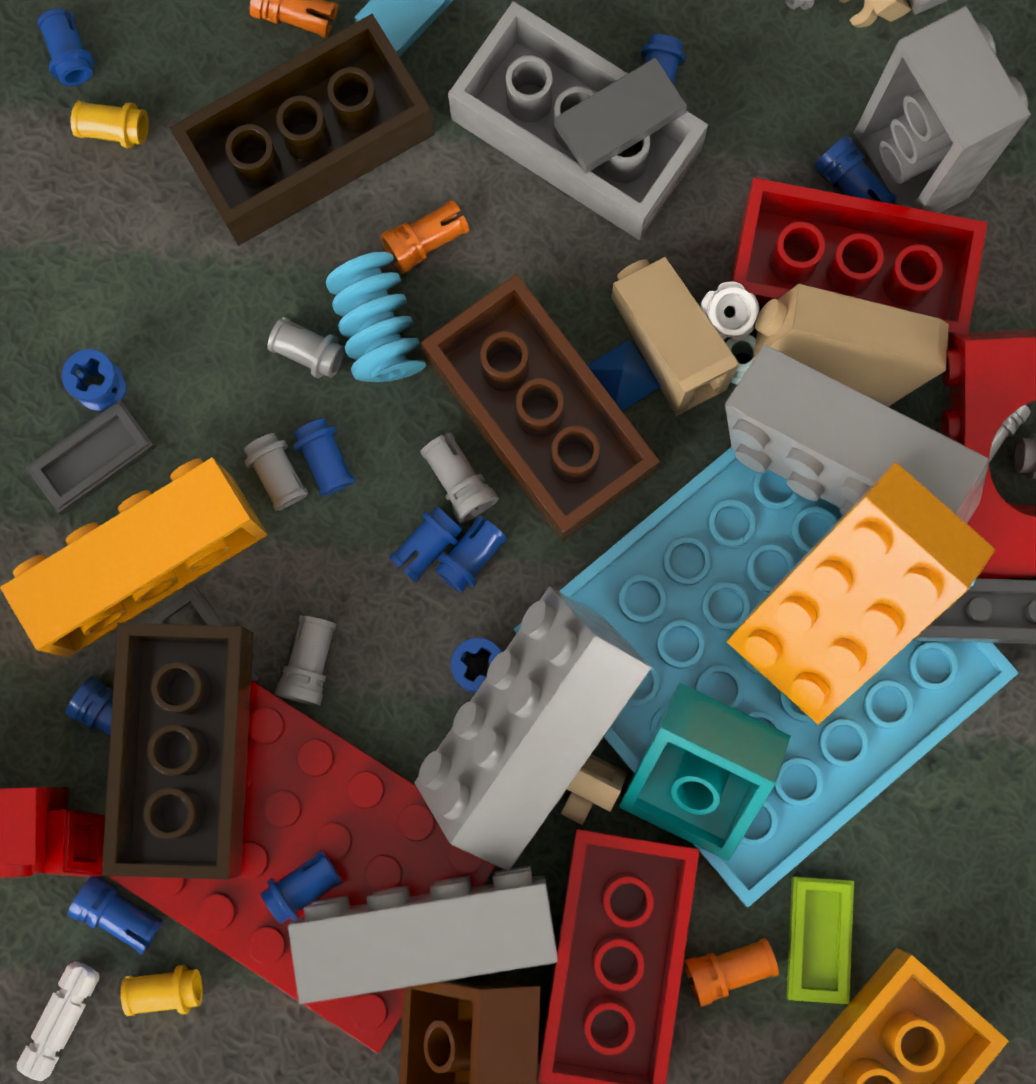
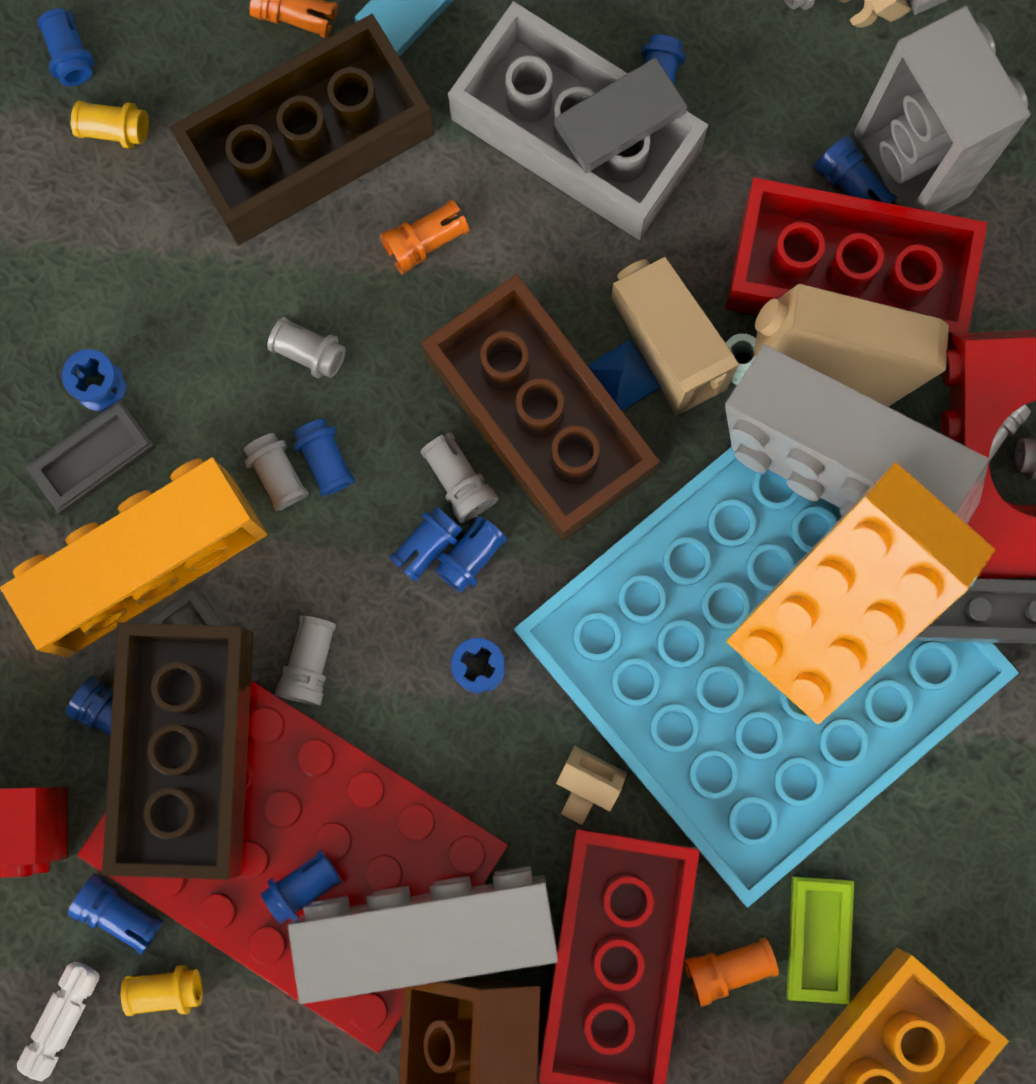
(74, 843): red tile -> none
(370, 319): medium azure piece -> none
(529, 728): light grey brick -> none
(706, 772): teal slope -> none
(745, 308): white plate -> none

